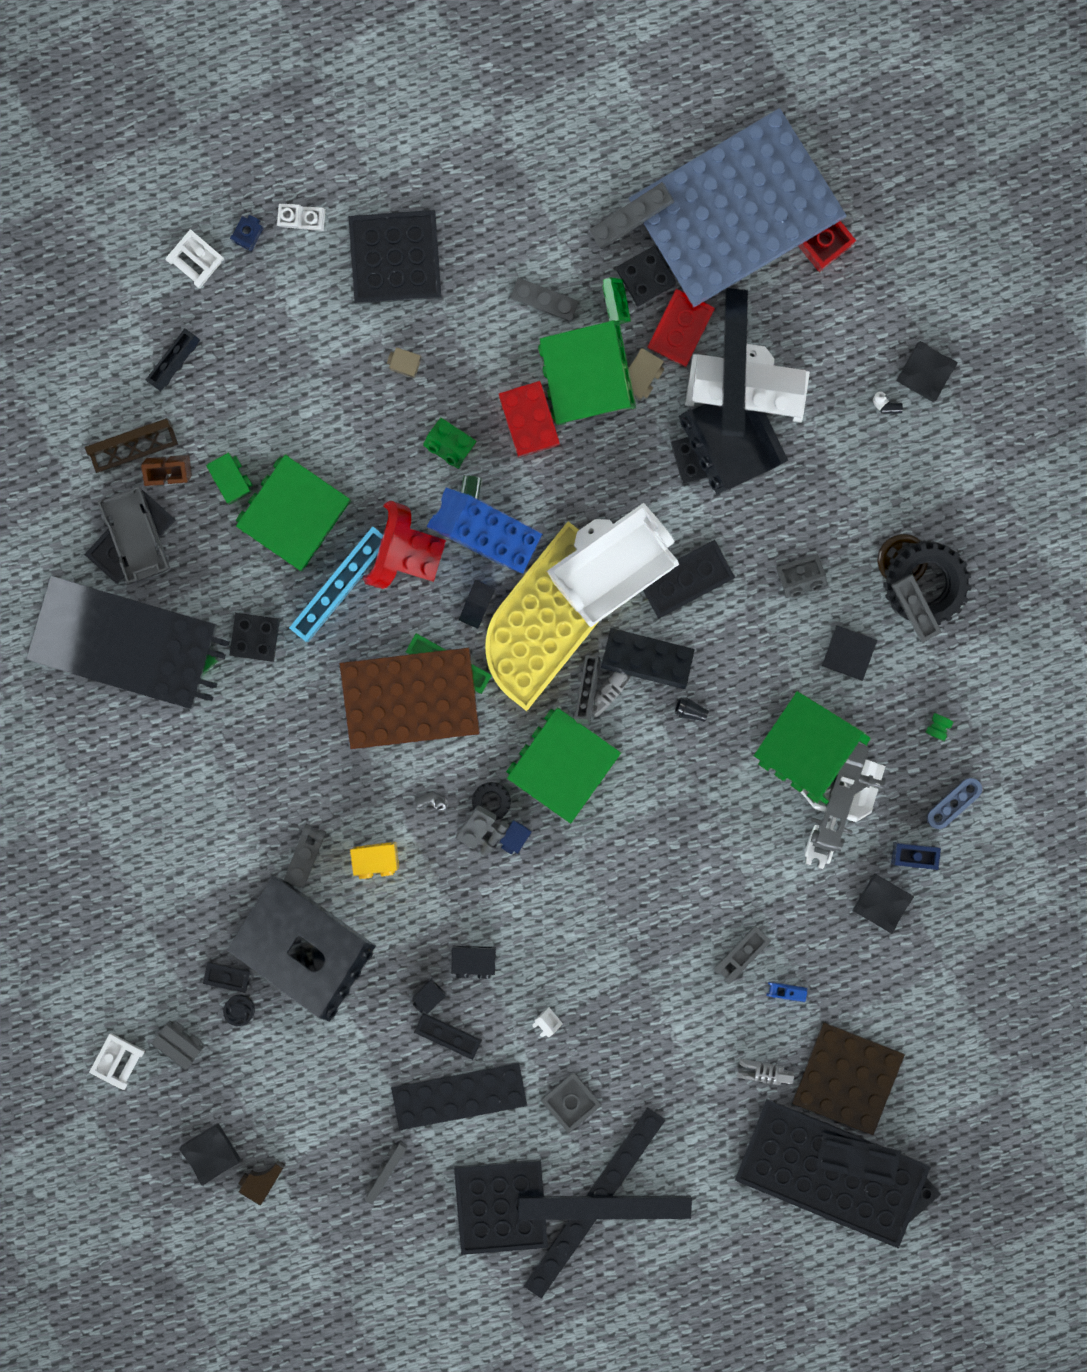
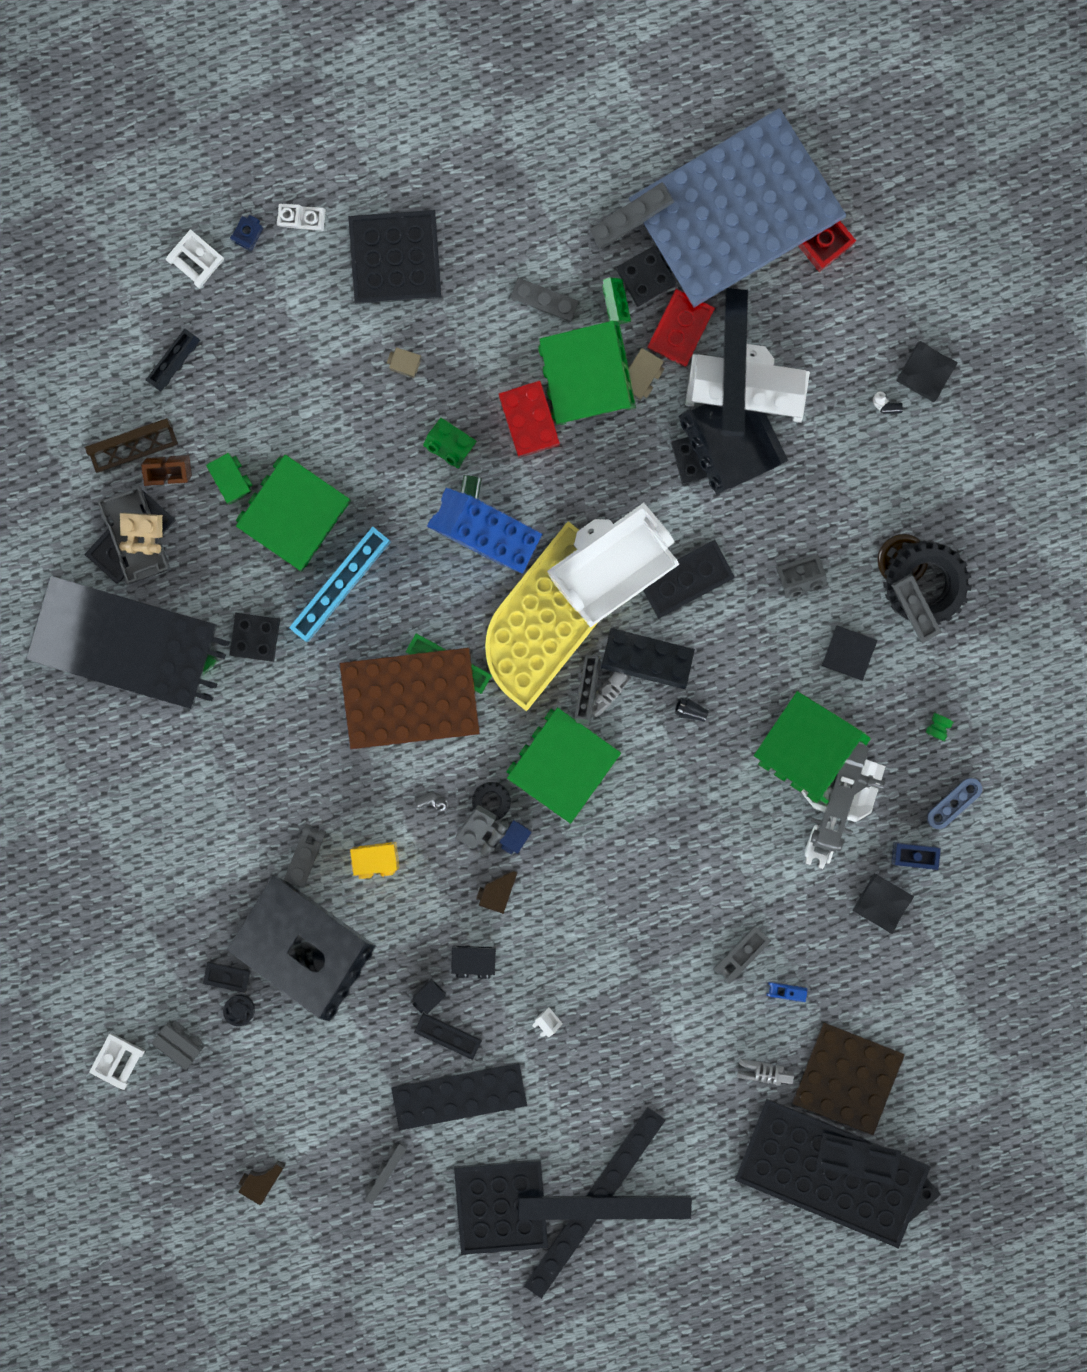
(140, 525): none -> tan plate
(210, 1154): black brick -> none
(404, 550): red piece -> none
(476, 604): black slope -> none
(497, 892): none -> dark brown slope
(571, 1102): dark grey tile -> none

